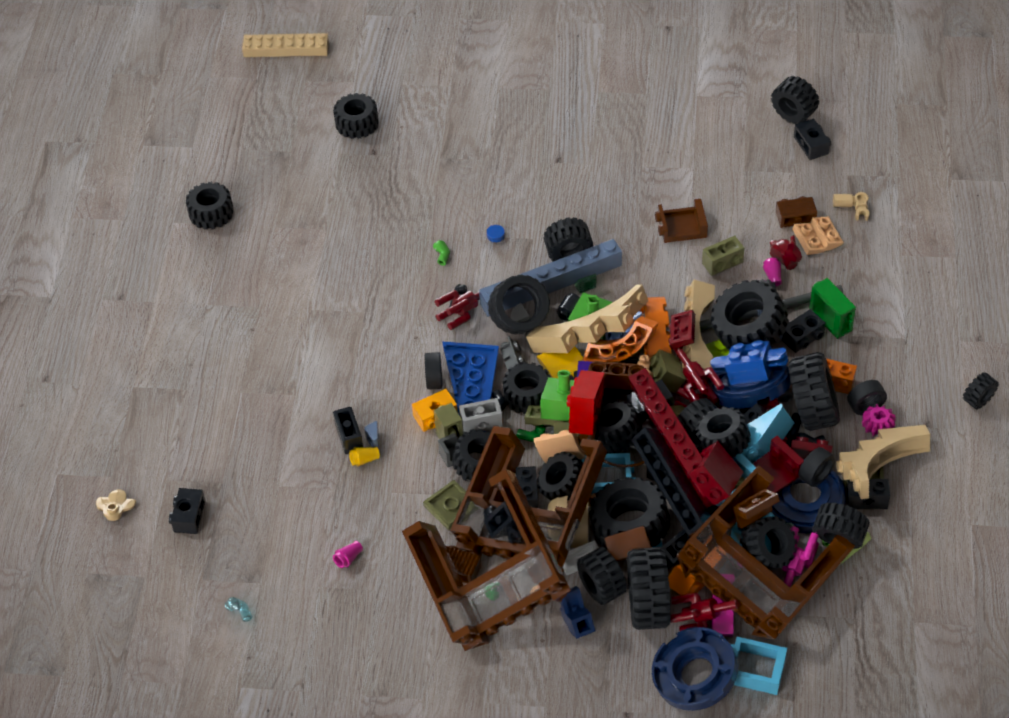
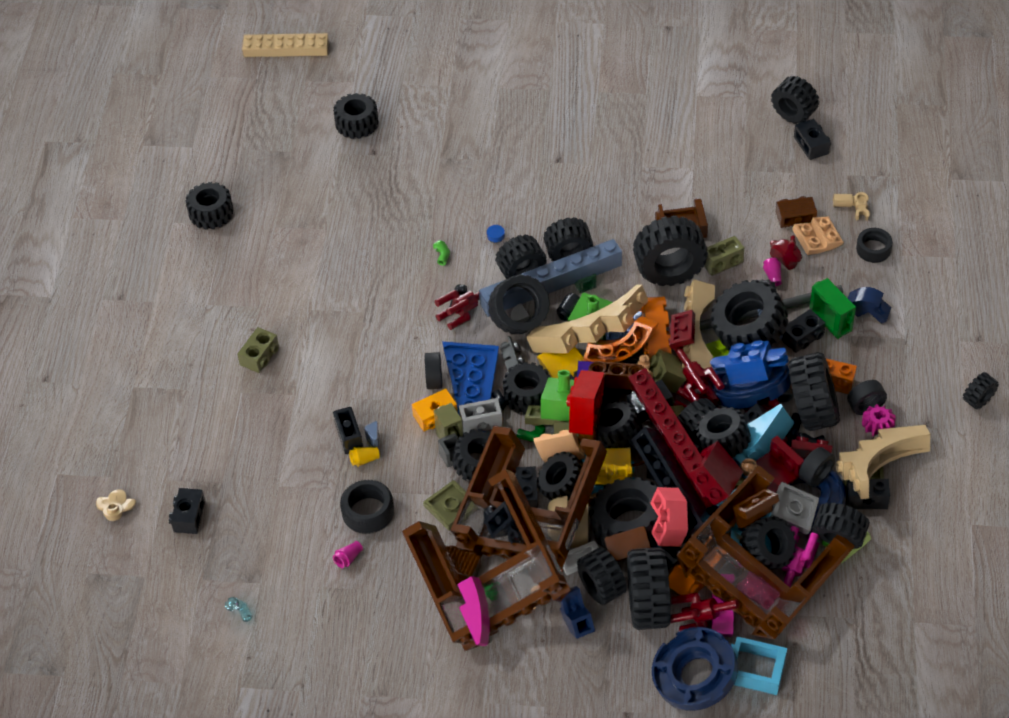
(258, 350): none -> olive brick
(363, 490): none -> black tyre
(475, 609): none -> dark pink slope
(520, 256): none -> black tyre
(615, 466): none -> yellow hinge
(669, 234): none -> black tyre
(672, 518): none -> coral brick
(748, 466): none -> medium nougat hinge
(758, 590): none -> clear pink hips
(795, 507): none -> light grey tile
(870, 301): none -> dark blue brick
(874, 255): none -> black tyre

